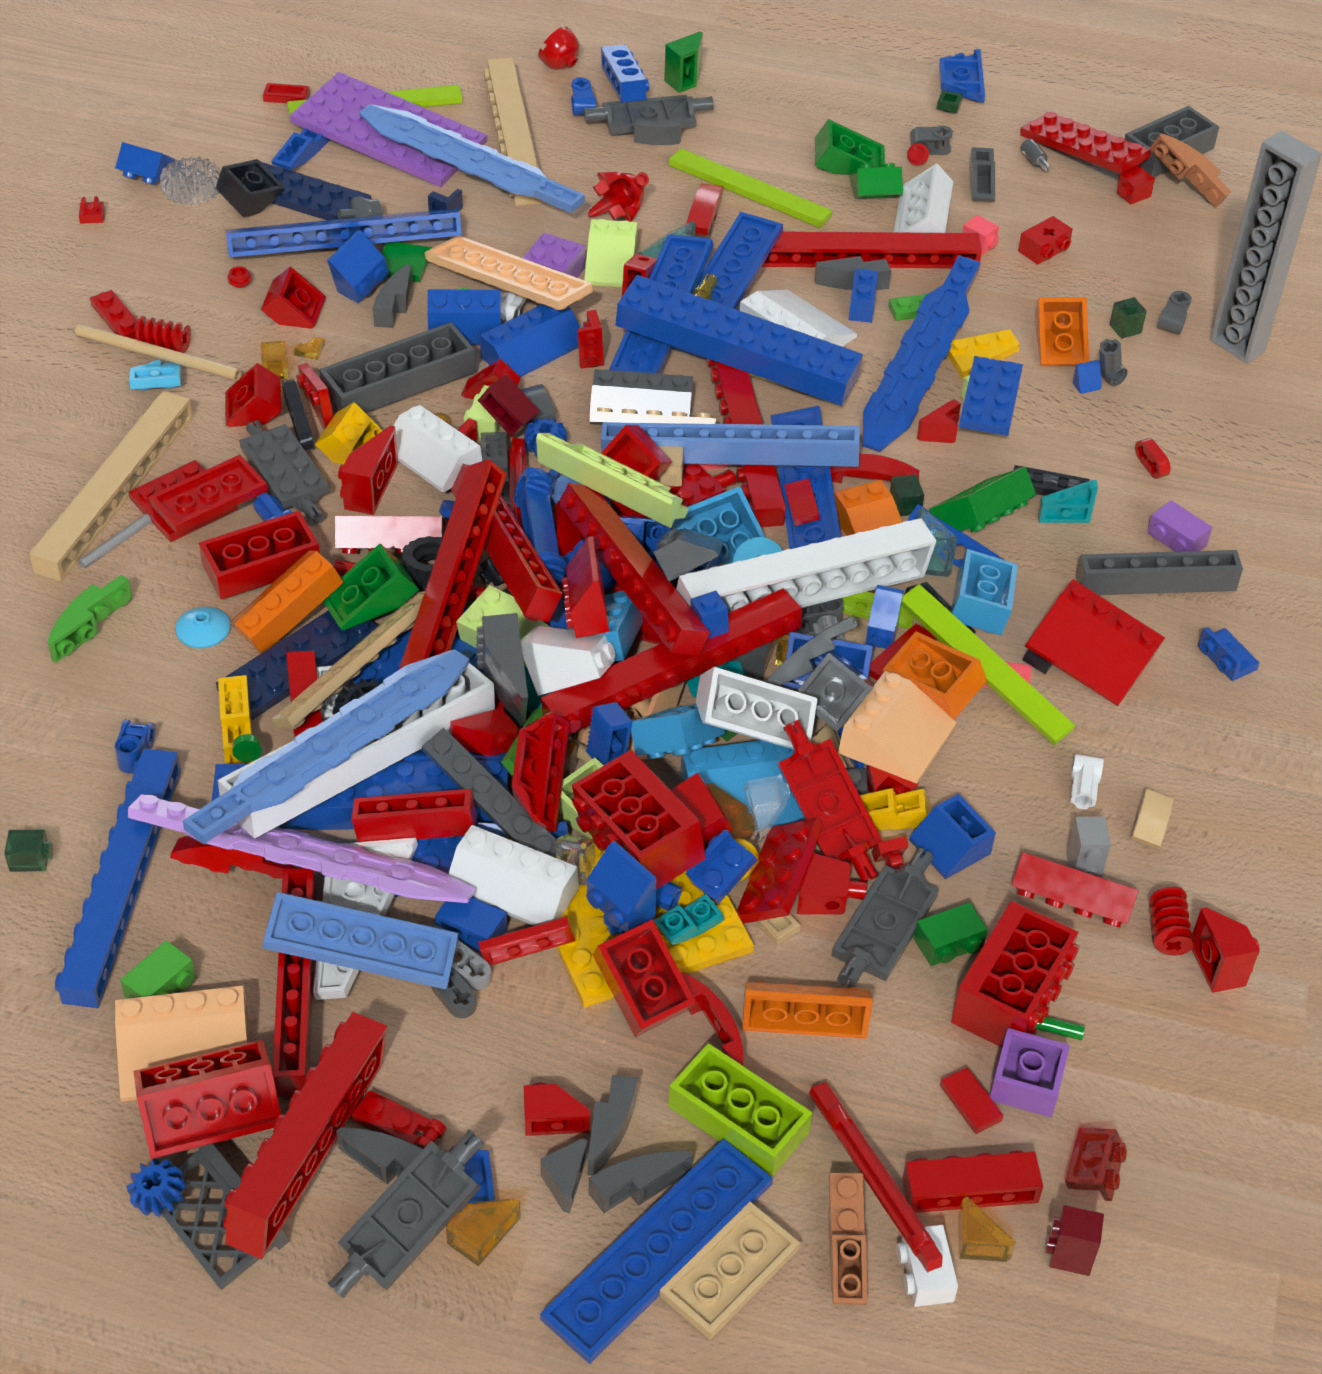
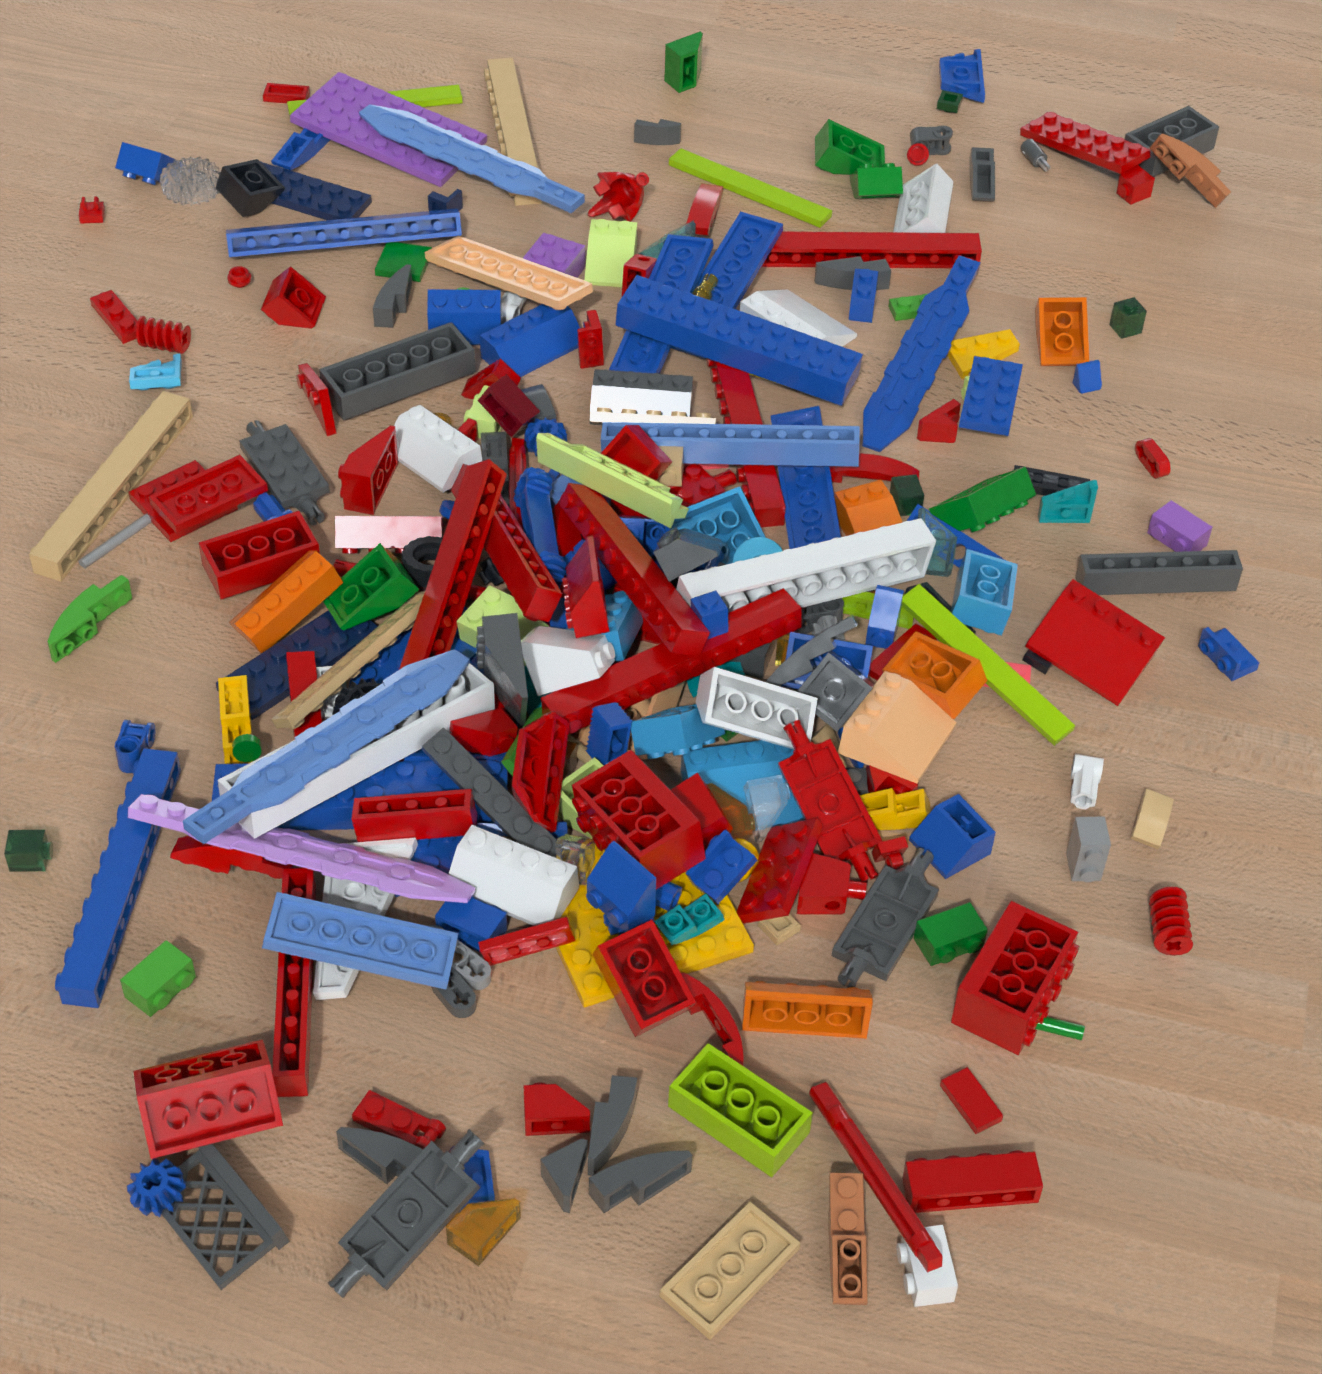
(158, 352): tan piece -> none
(175, 1028): light nougat slope -> none
(203, 627): medium azure dish -> none
(253, 398): red slope -> none
(275, 358): clear yellow brick -> none
(297, 414): black beam -> none
(303, 1135): red brick -> none
(310, 349): clear yellow tile -> none
(346, 433): yellow slope -> none
(357, 267): blue slope -> none
(361, 208): dark grey piece -> none
(560, 49): red cylinder -> none
(582, 96): blue piece -> none
(622, 116): dark grey plate -> none
(624, 73): blue brick -> none
(654, 1250): blue plate -> none
(802, 502): red tile -> none
(980, 1236): clear yellow slope -> none
(987, 232): coral brick -> none
(1029, 1072): medium lavender brick -> none
(1045, 240): red brick -> none
(1075, 888): brick -> none
(1075, 1240): dark red brick -> none
(1096, 1161): clear red bracket -> none
(1111, 362): dark grey piece -> none
(1175, 312): dark grey piece -> none
(1223, 950): red slope -> none
(1265, 245): light grey brick -> none

